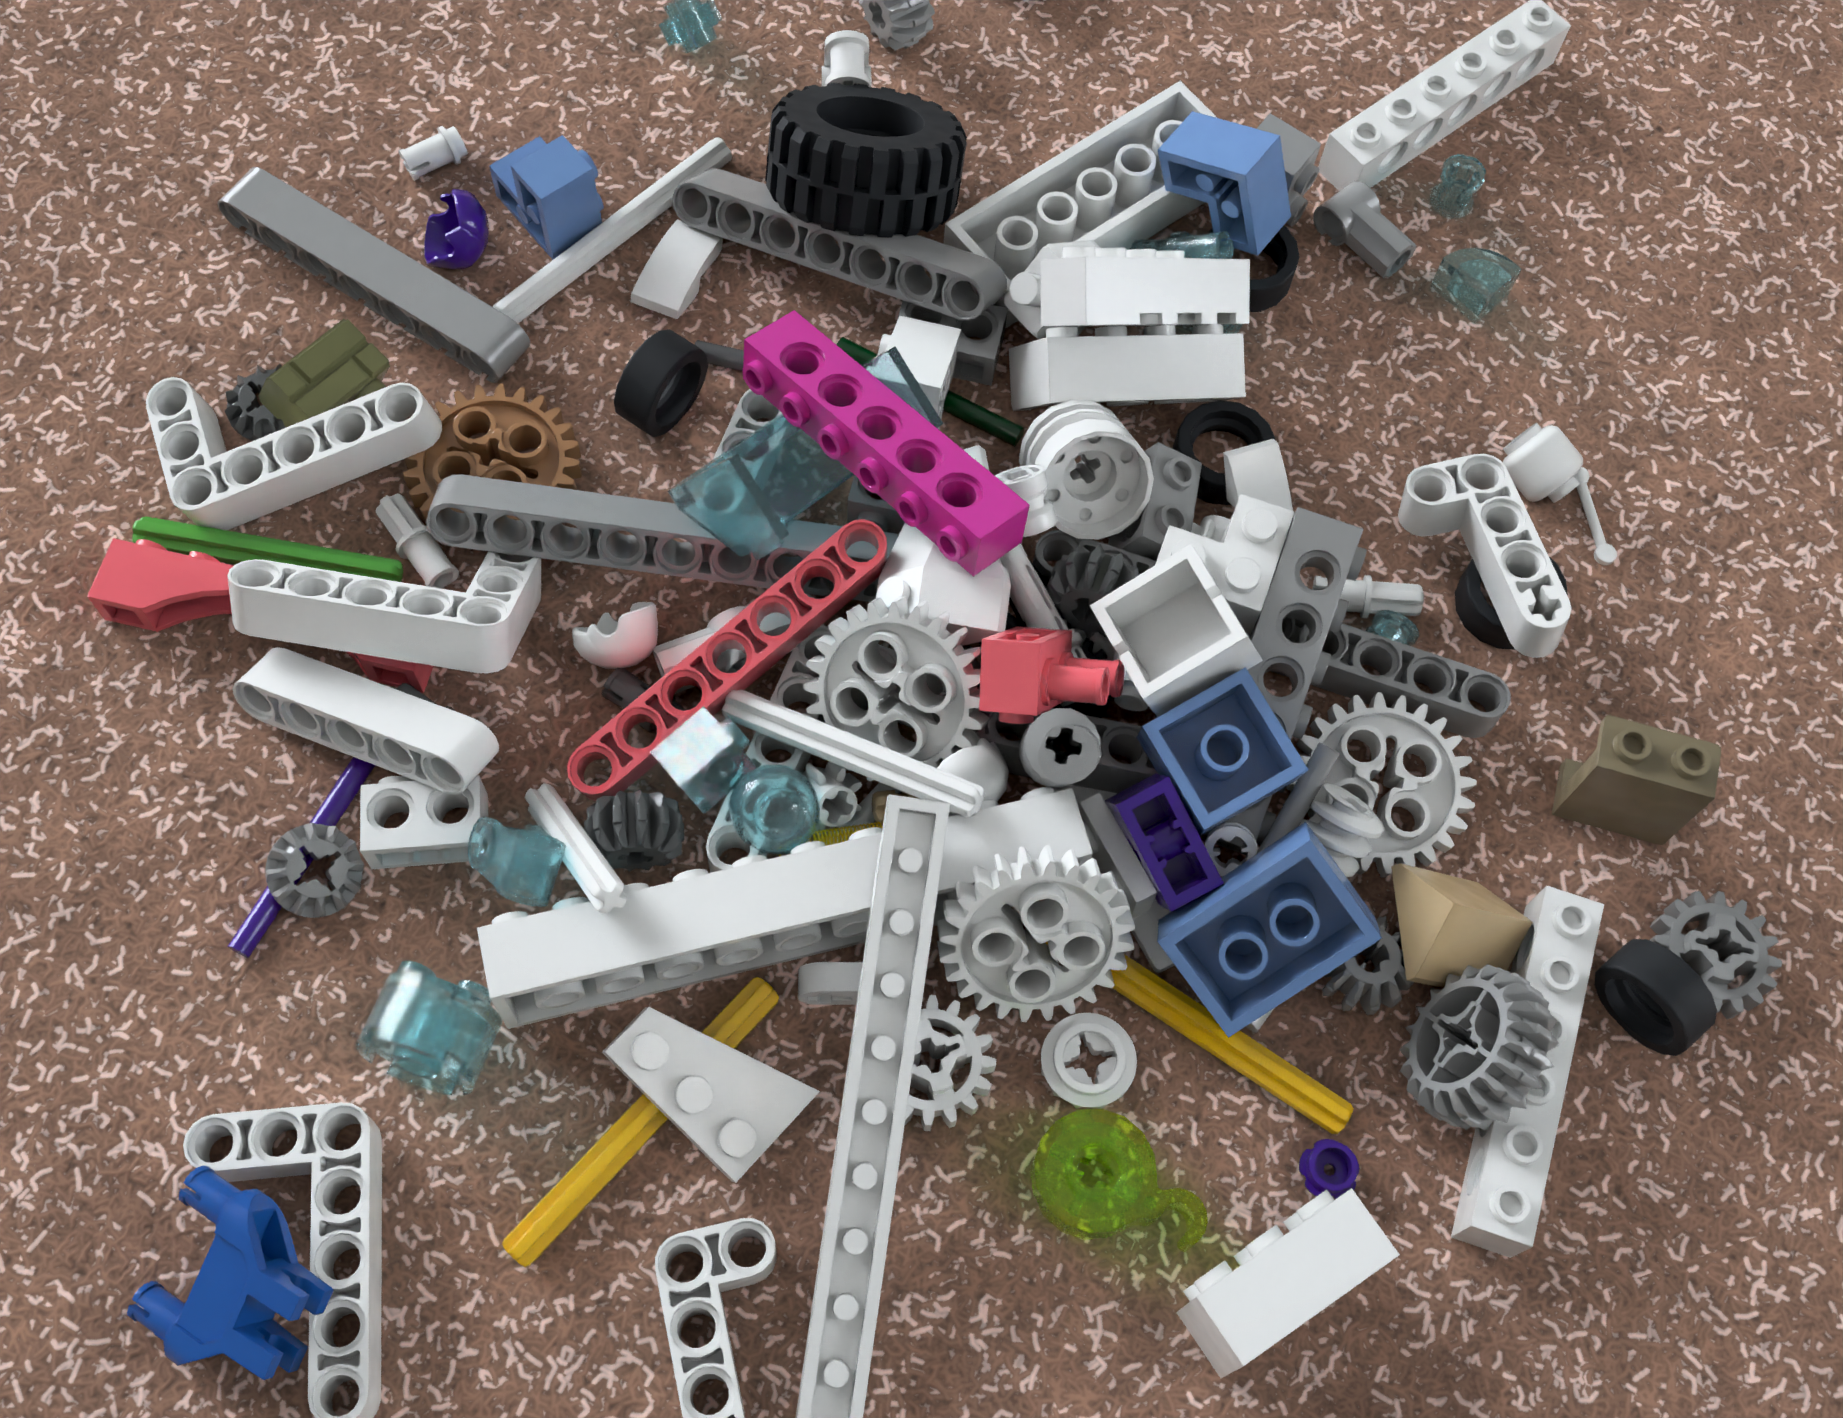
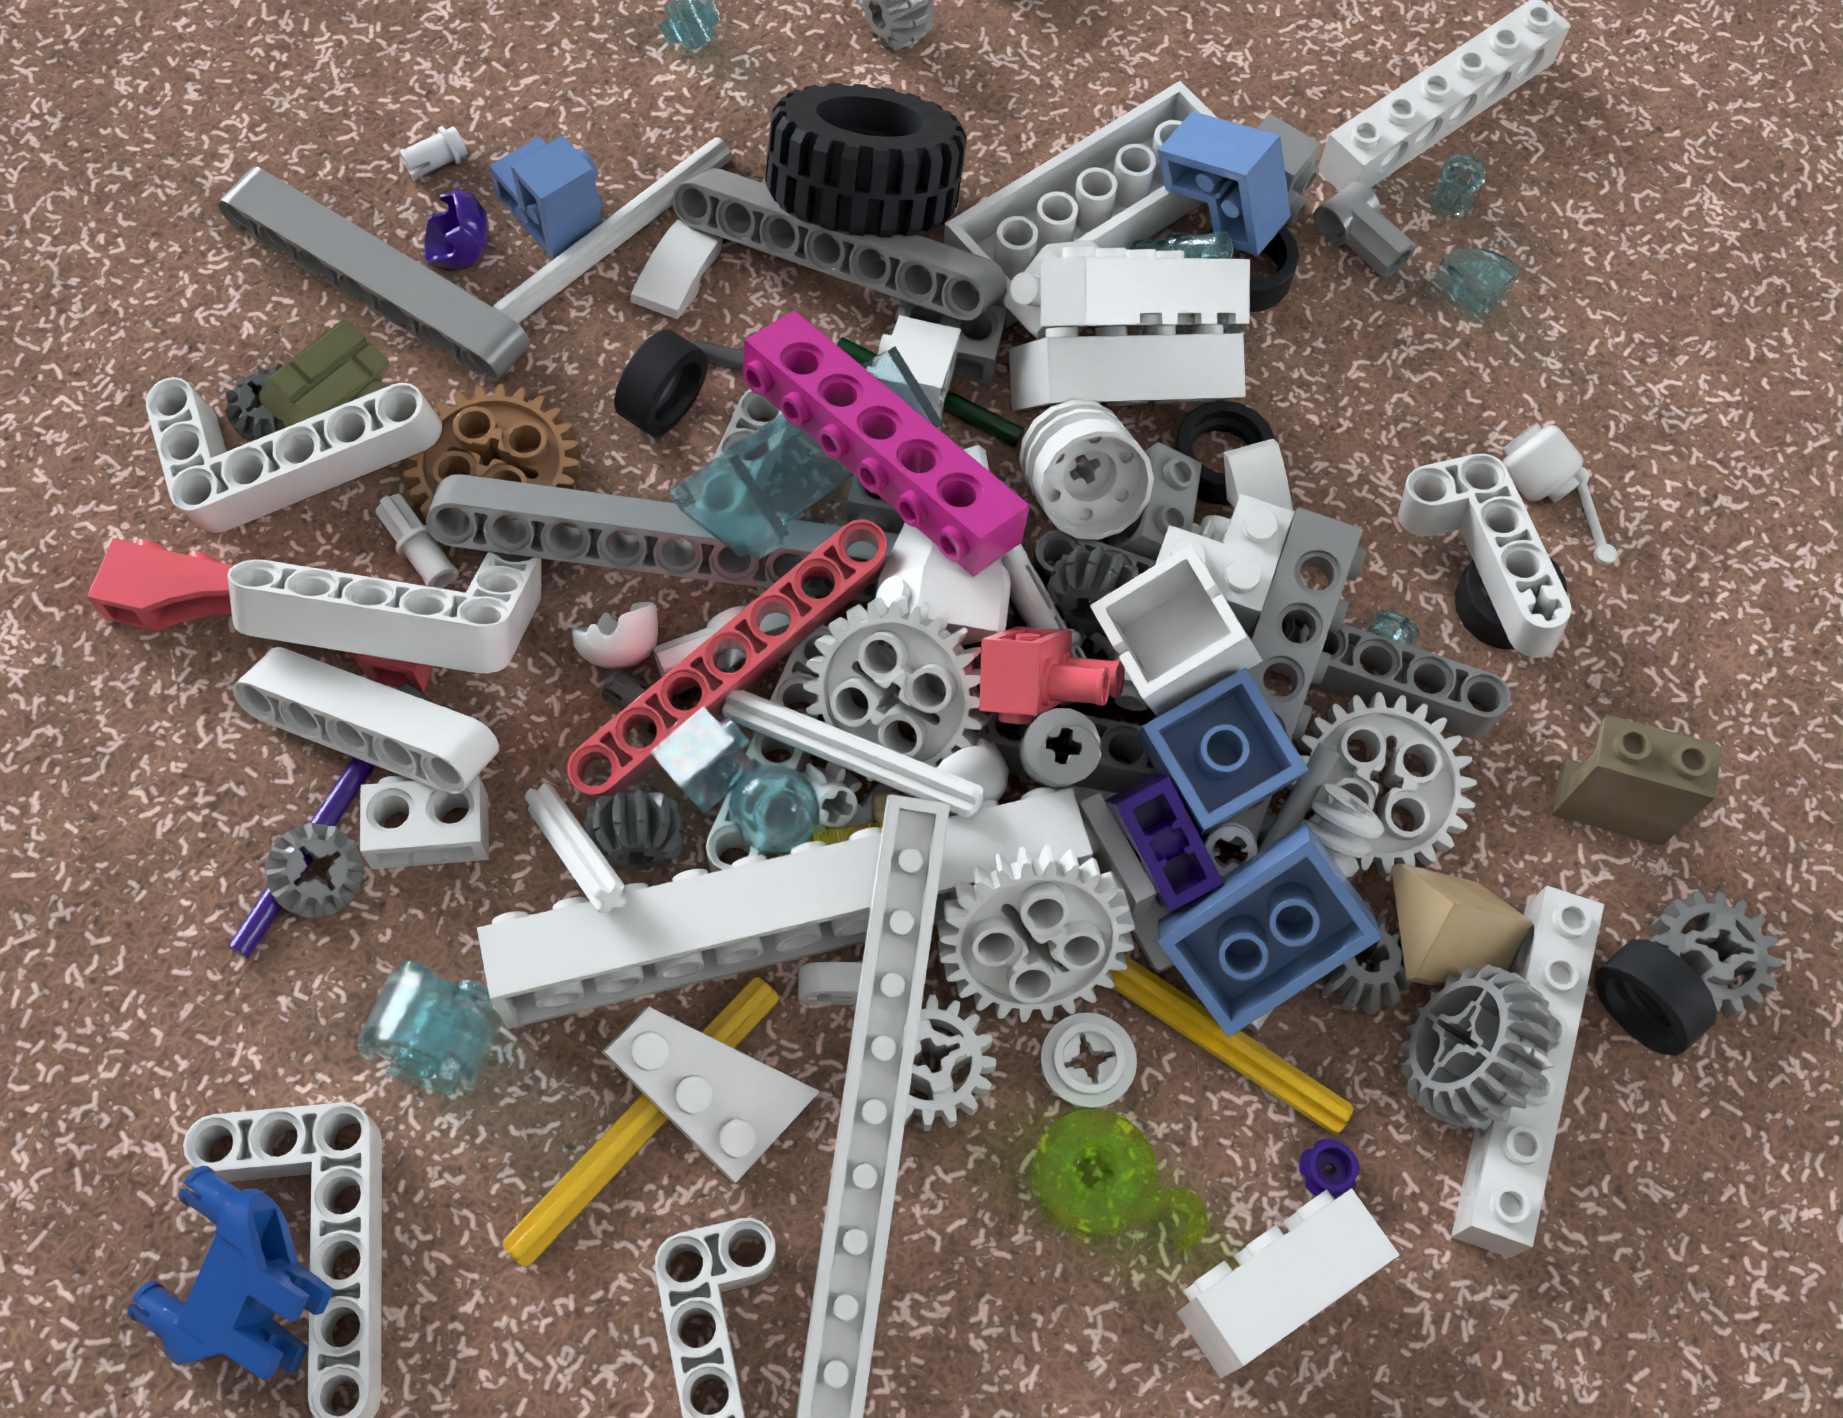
(238, 547): bright green axle -> none
(516, 860): clear light blue piece -> none
(846, 59): white piece -> none
(1030, 484): white wheel -> none
(1372, 596): white axle -> none

